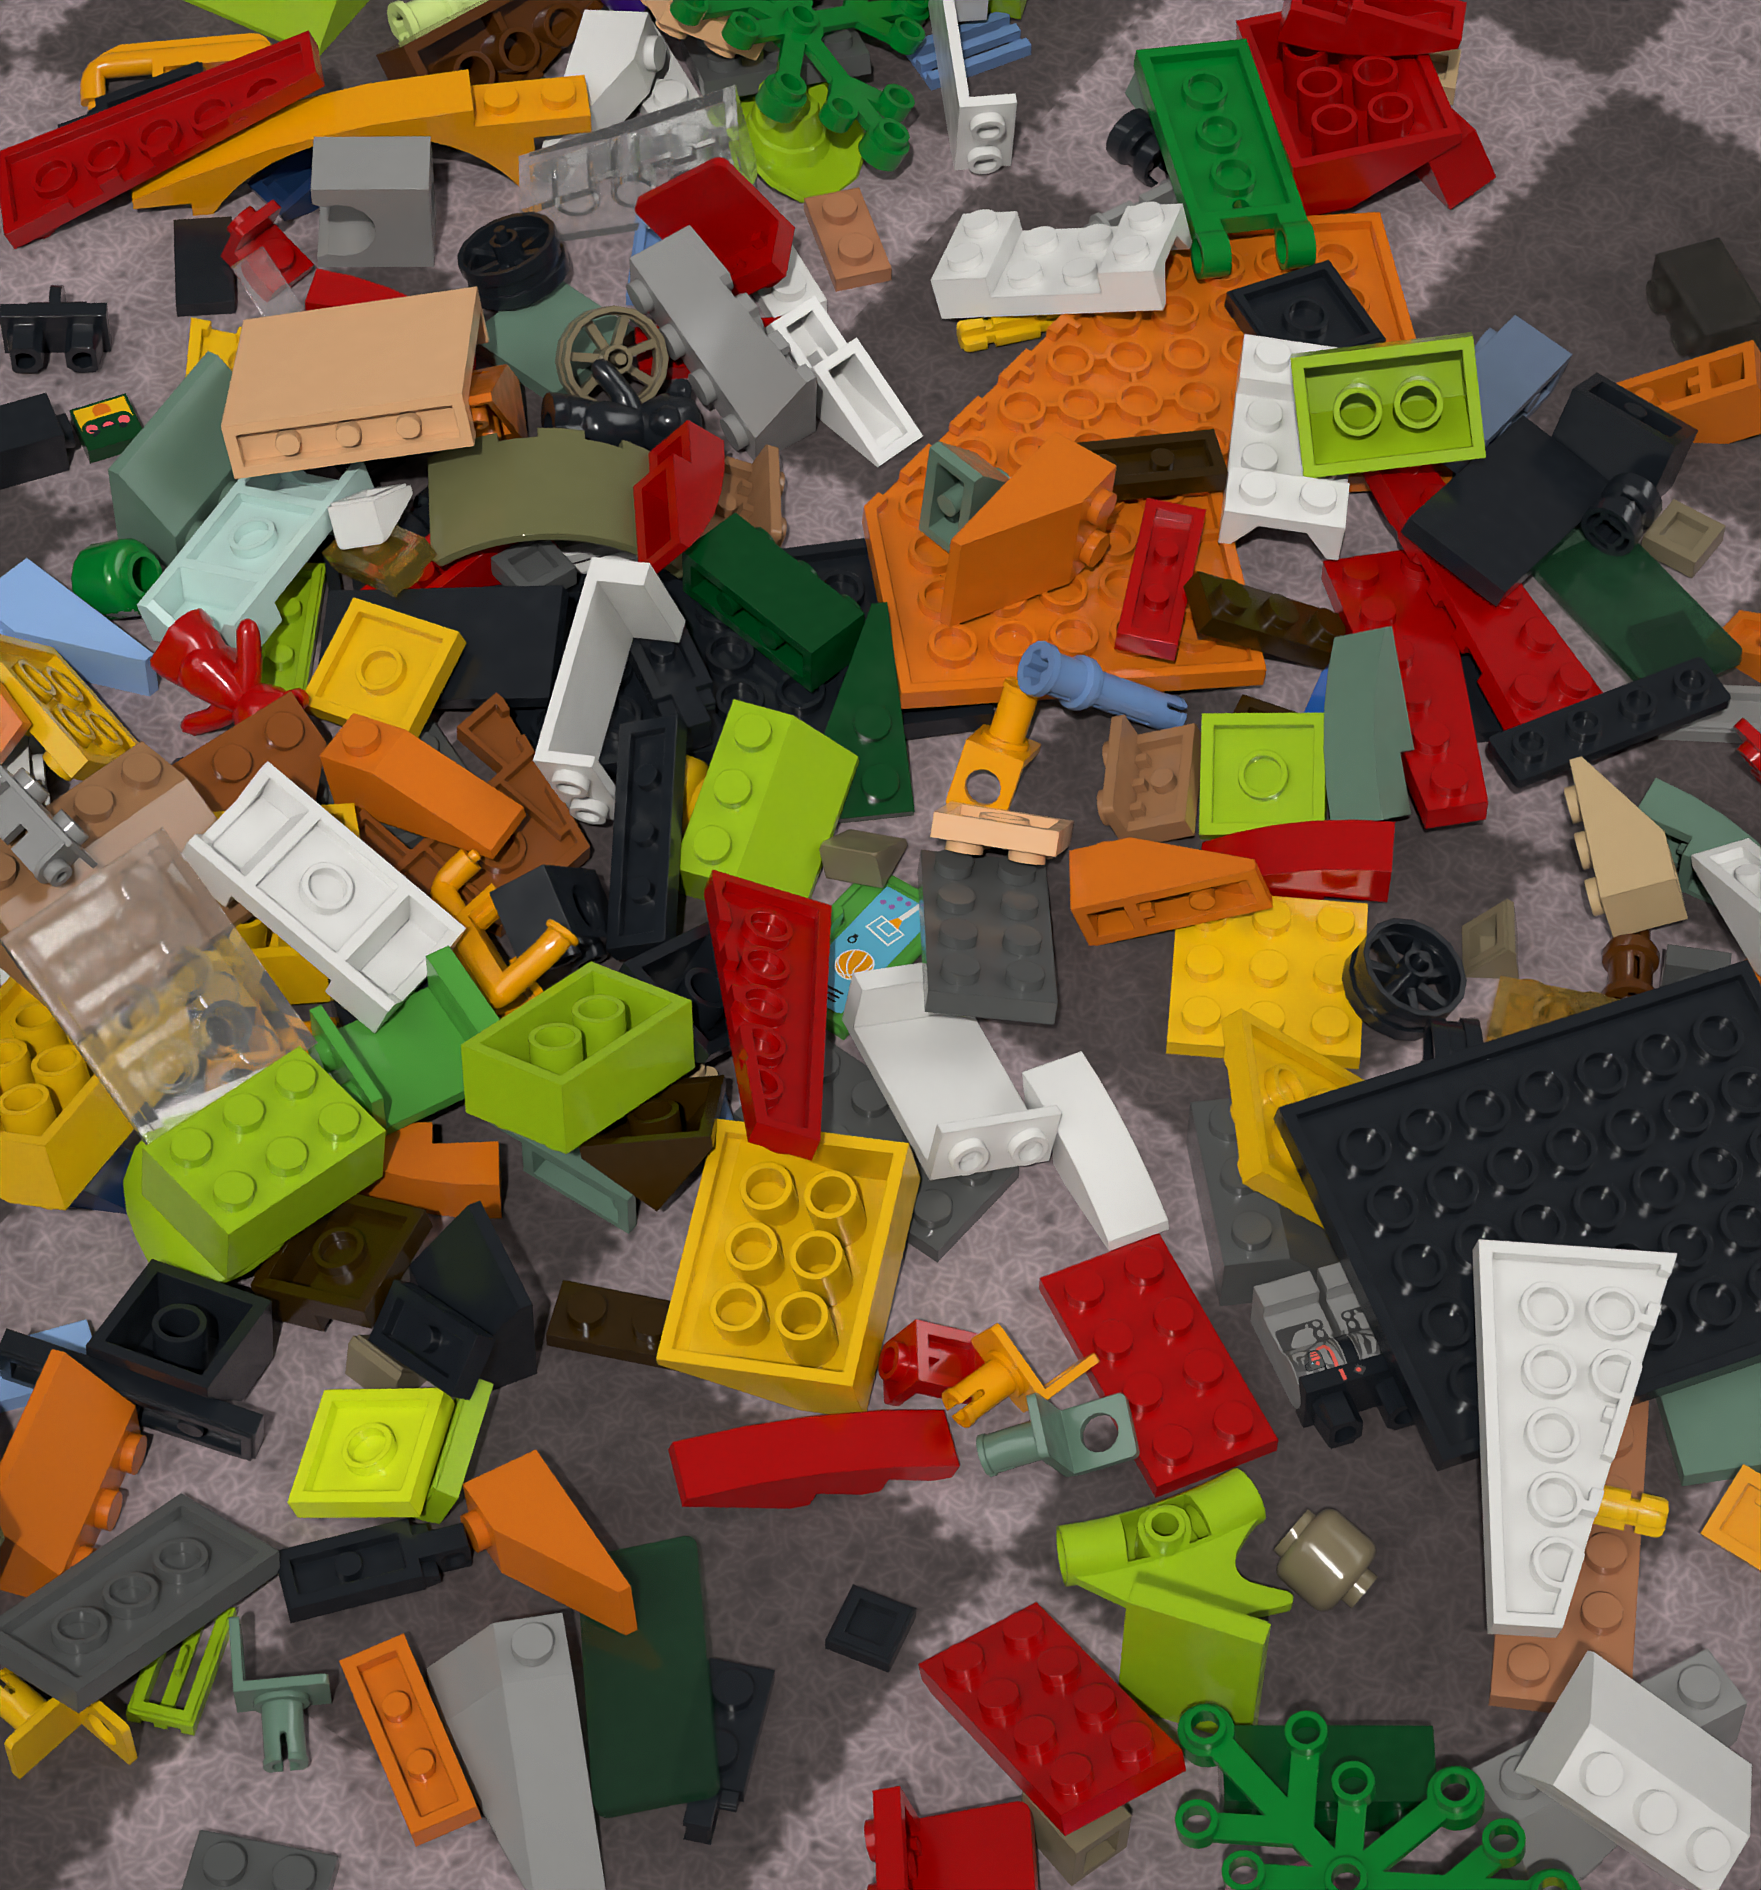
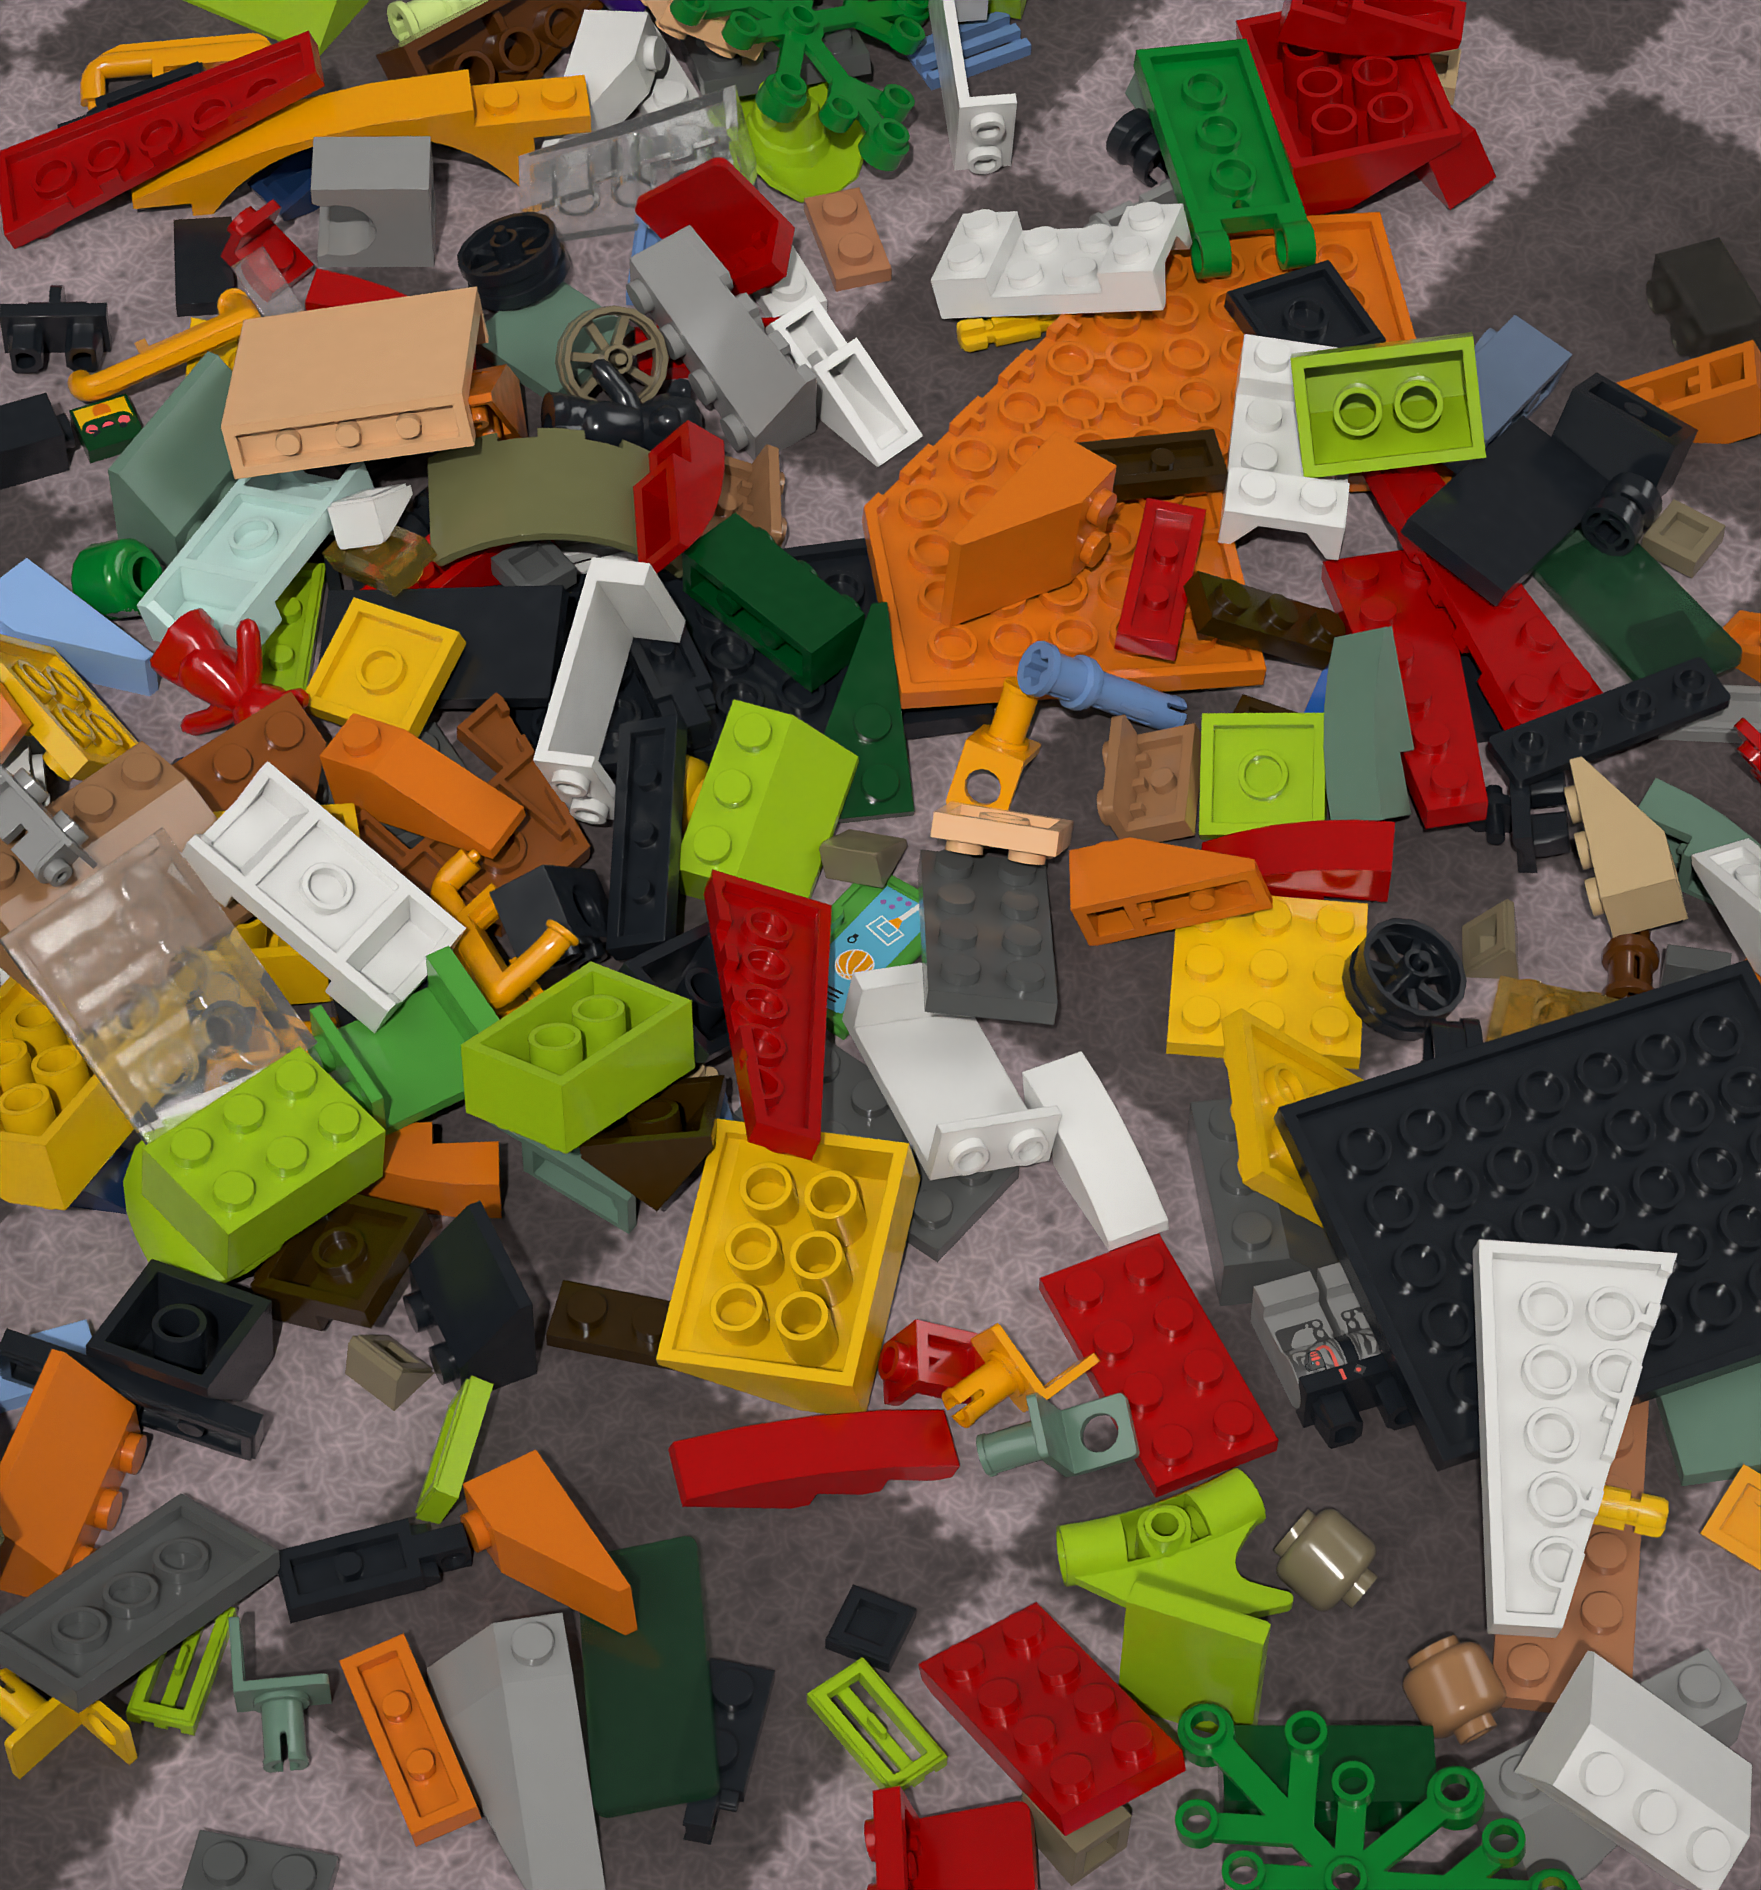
(171, 352): none -> light orange piece
(371, 1453): neon yellow plate -> none
(432, 1339): black plate -> none
(909, 1772): none -> lime tile
(955, 490): sand green slope -> none
(1454, 1689): none -> medium nougat head
(1532, 833): none -> black hips

